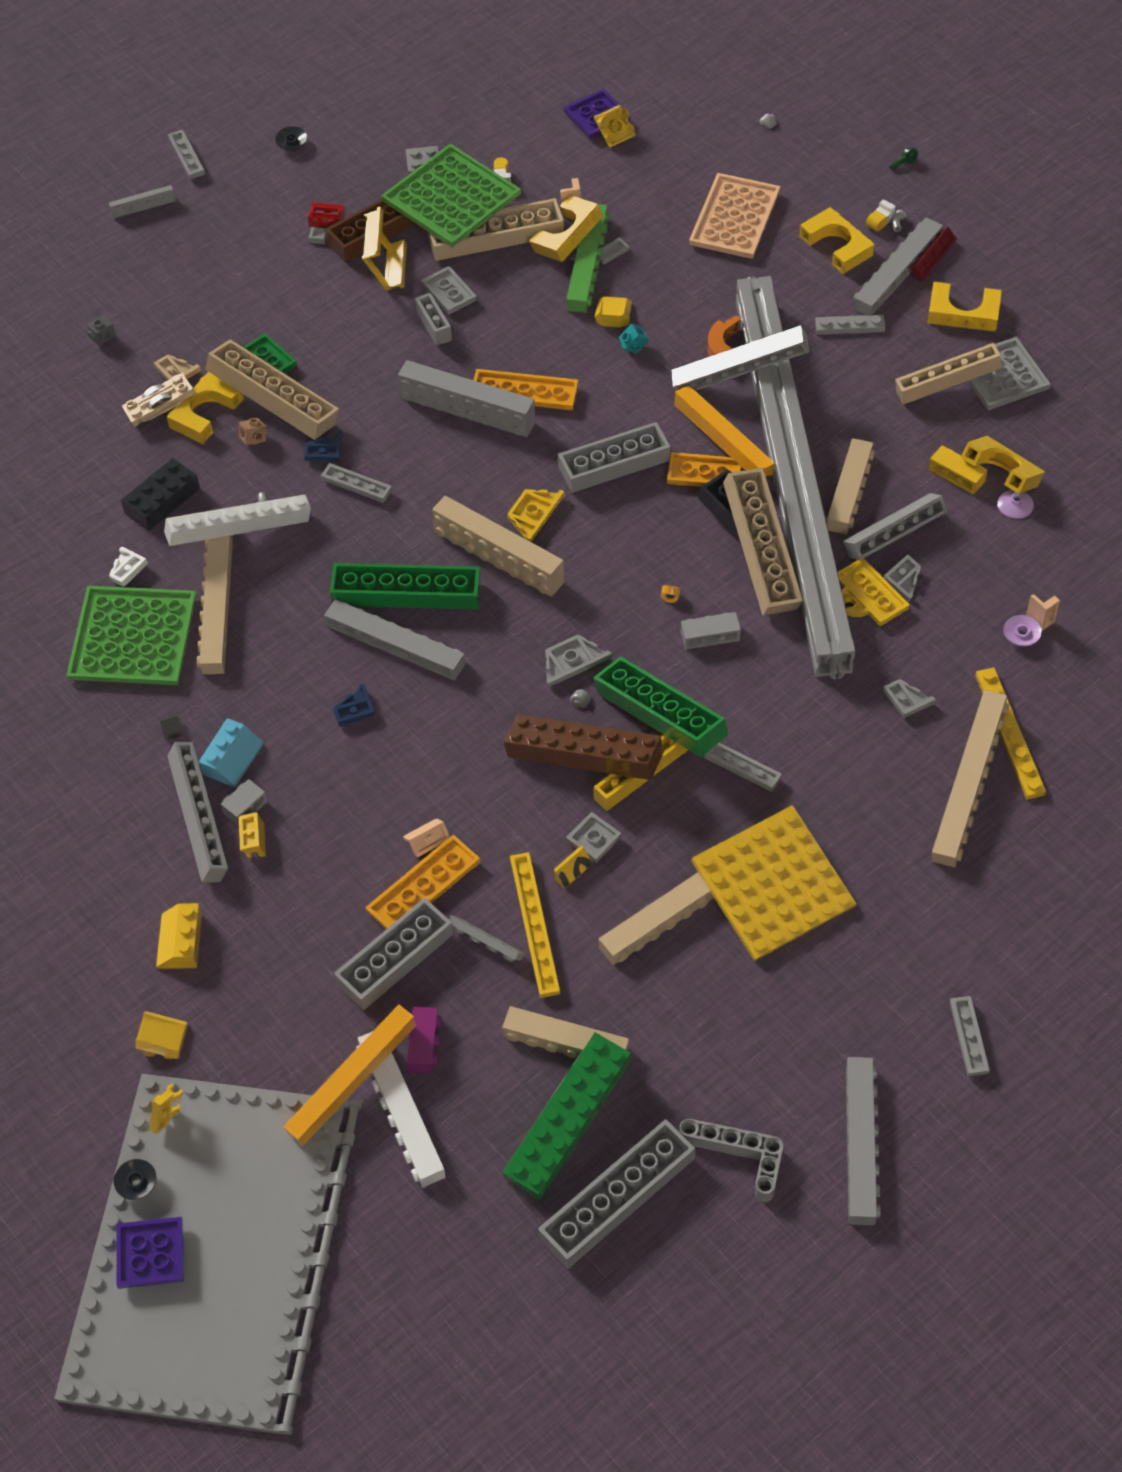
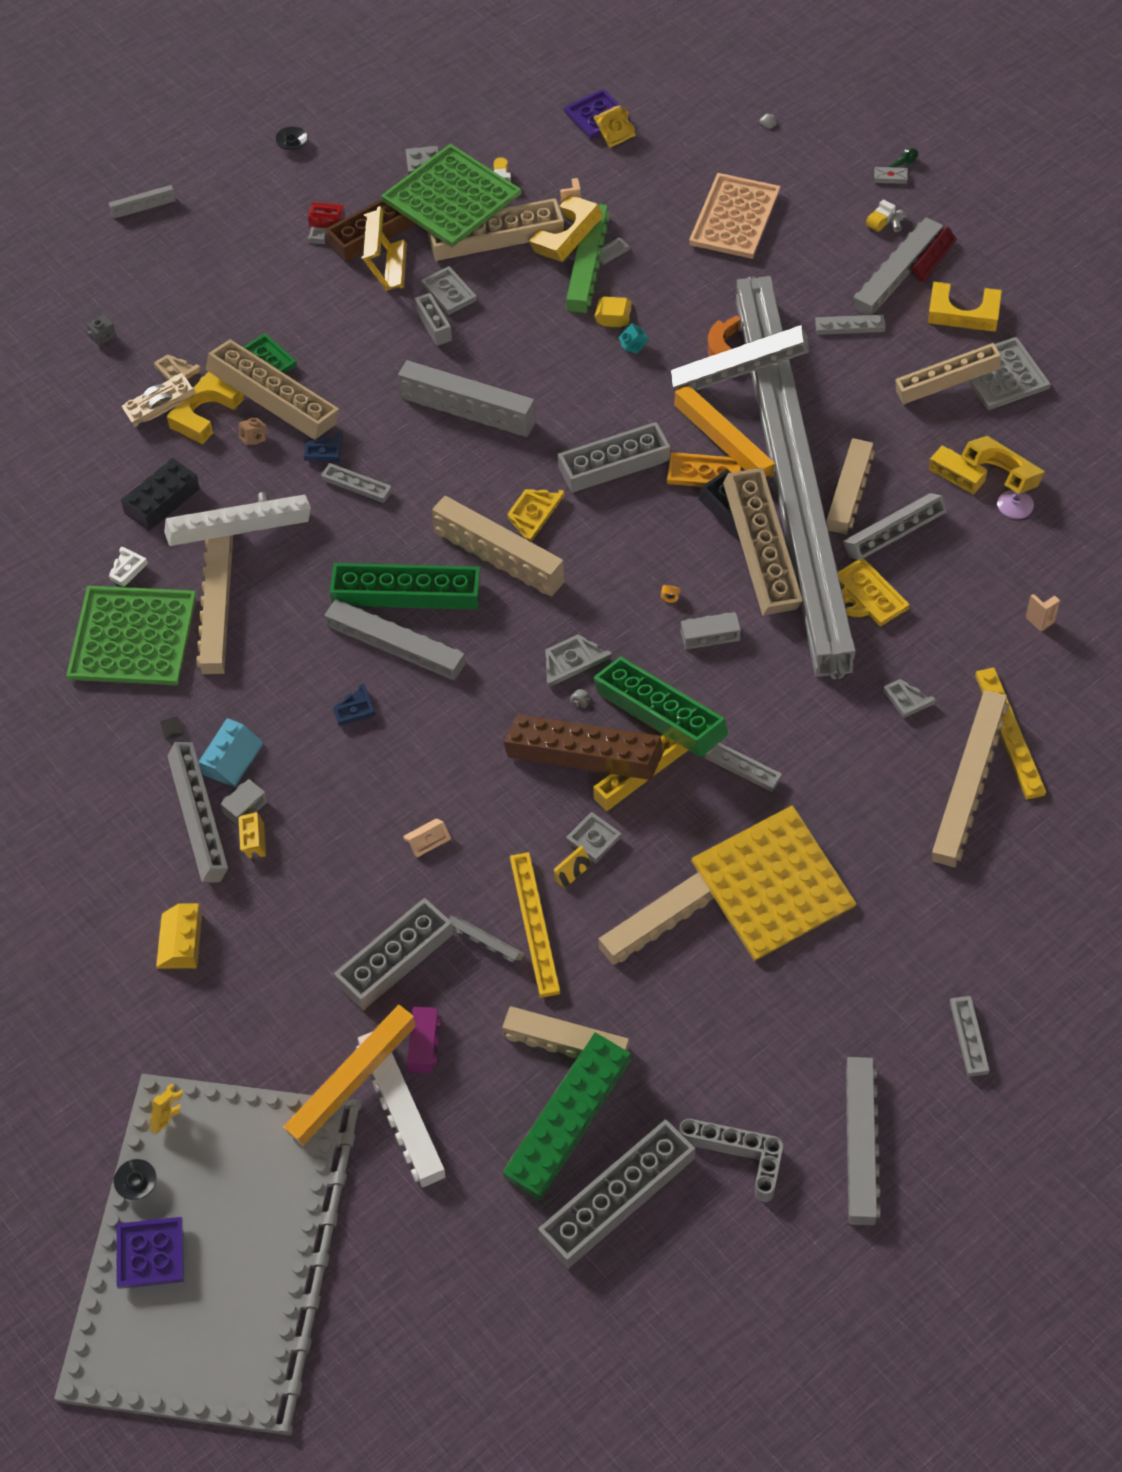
(161, 1035): yellow slope -> none
(186, 154): light grey plate -> none
(425, 880): light orange plate -> none
(545, 390): light orange plate -> none
(833, 224): yellow arch -> none
(890, 175): none -> light grey tile
(904, 577): light grey wing -> none
(1019, 625): lavender dish -> none

